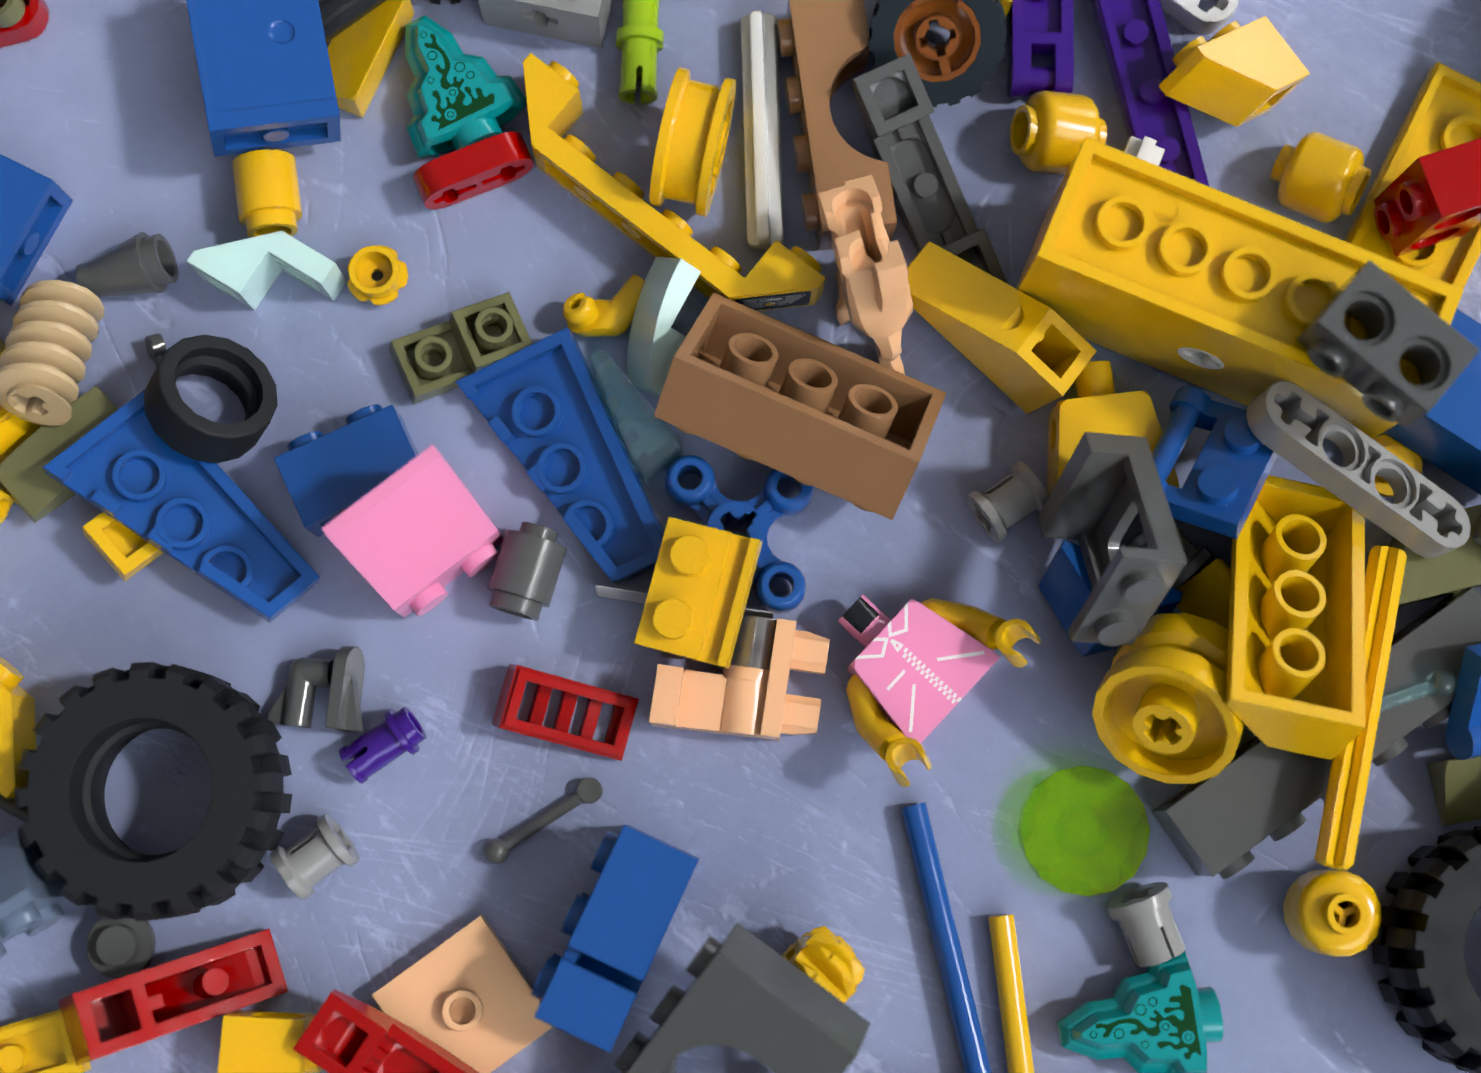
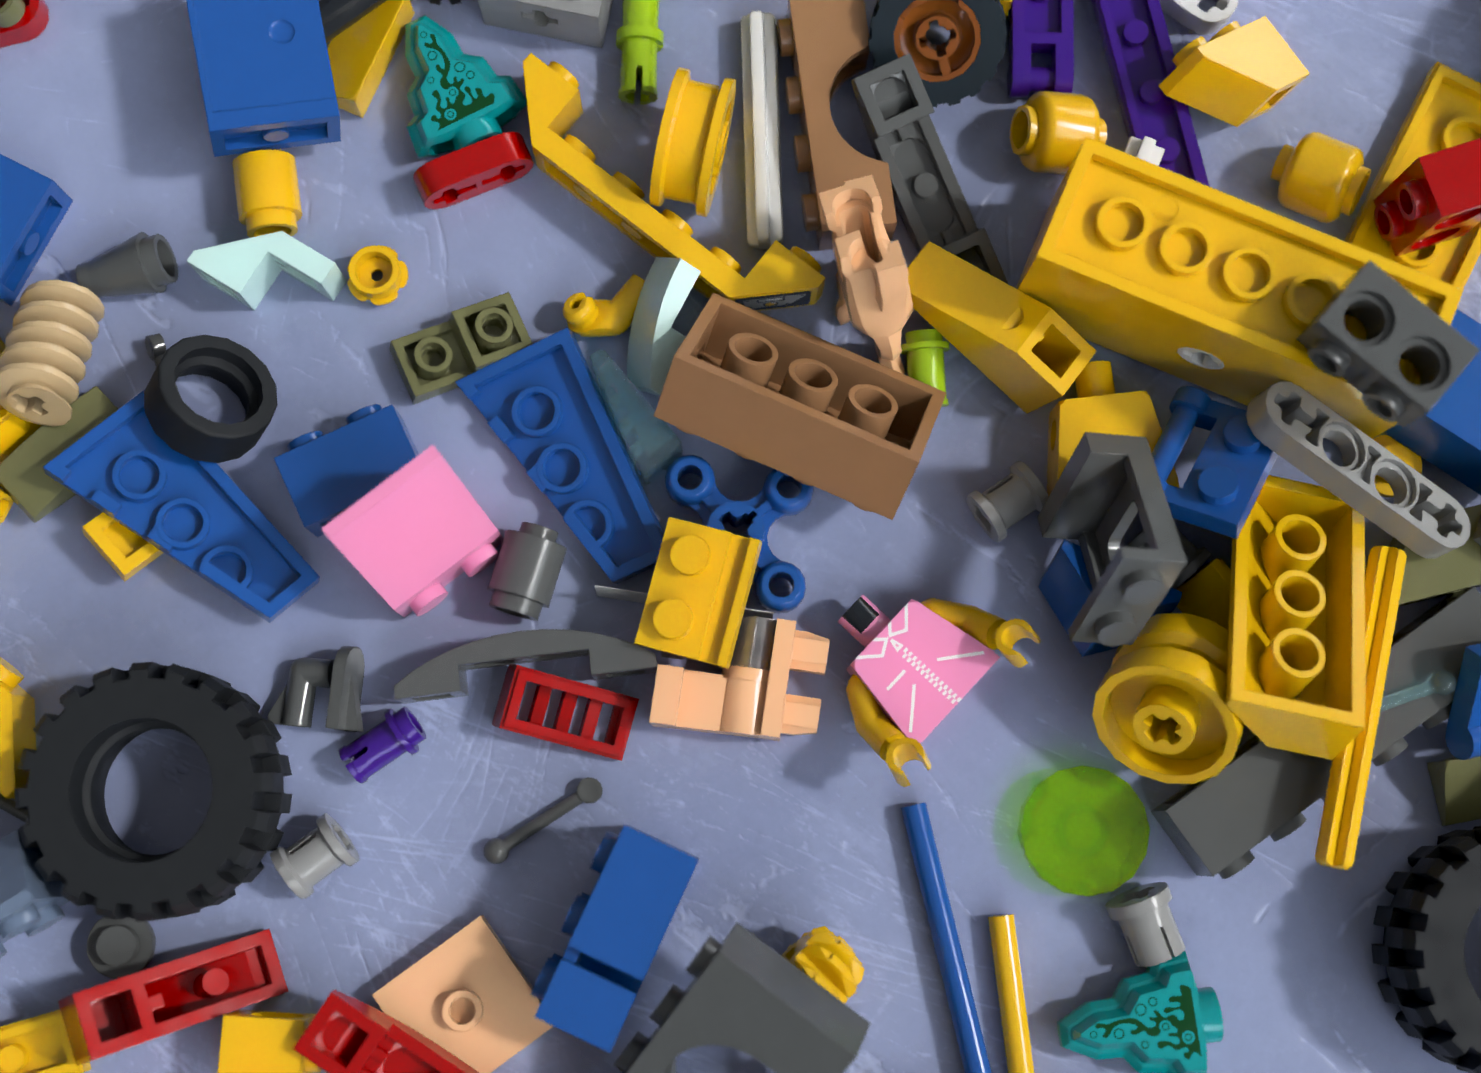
(447, 678): none -> dark grey slope
(926, 358): none -> lime pin
(1311, 910): yellow head -> none

